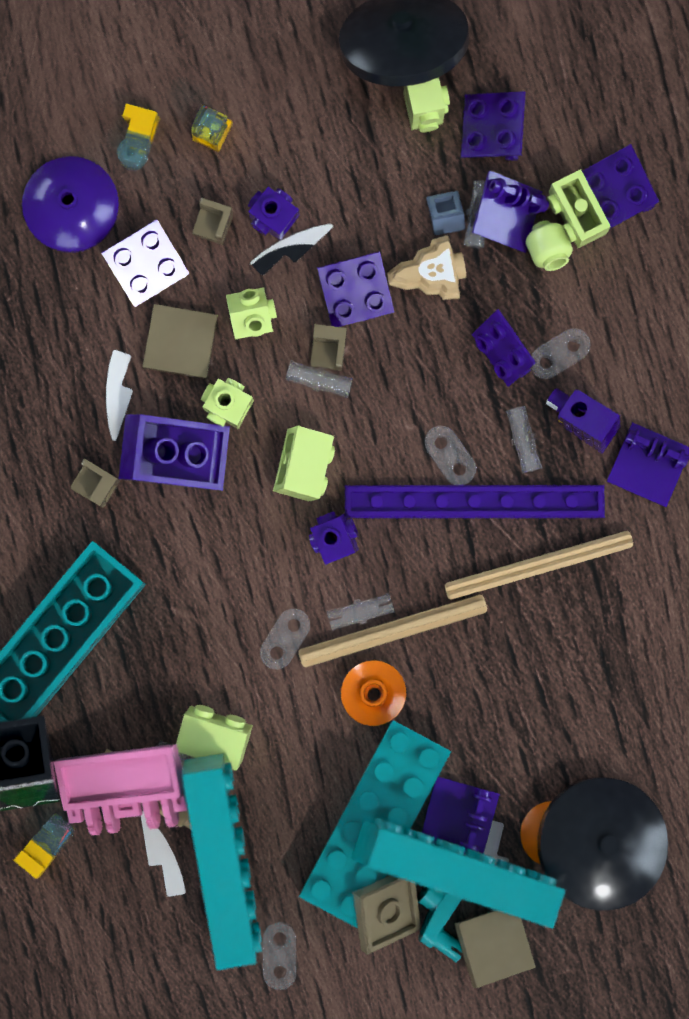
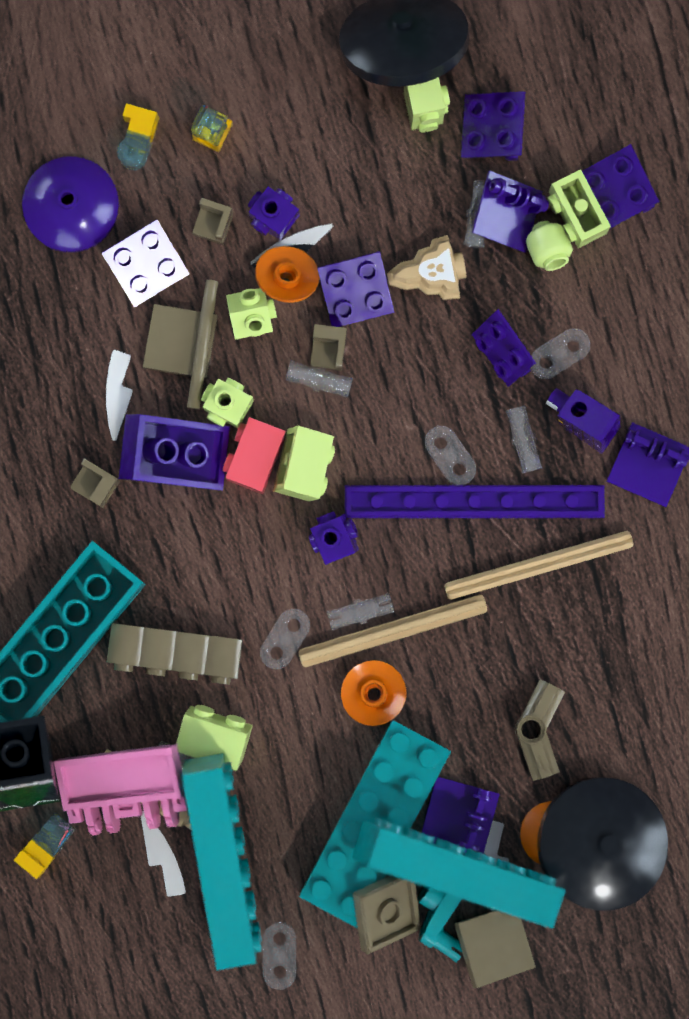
(174, 651): none -> dark tan brick
(202, 344): none -> dark tan bar
(255, 455): none -> coral brick
(288, 264): none -> orange dish
(446, 213): sand blue slope -> none
(538, 750): none -> dark tan piece

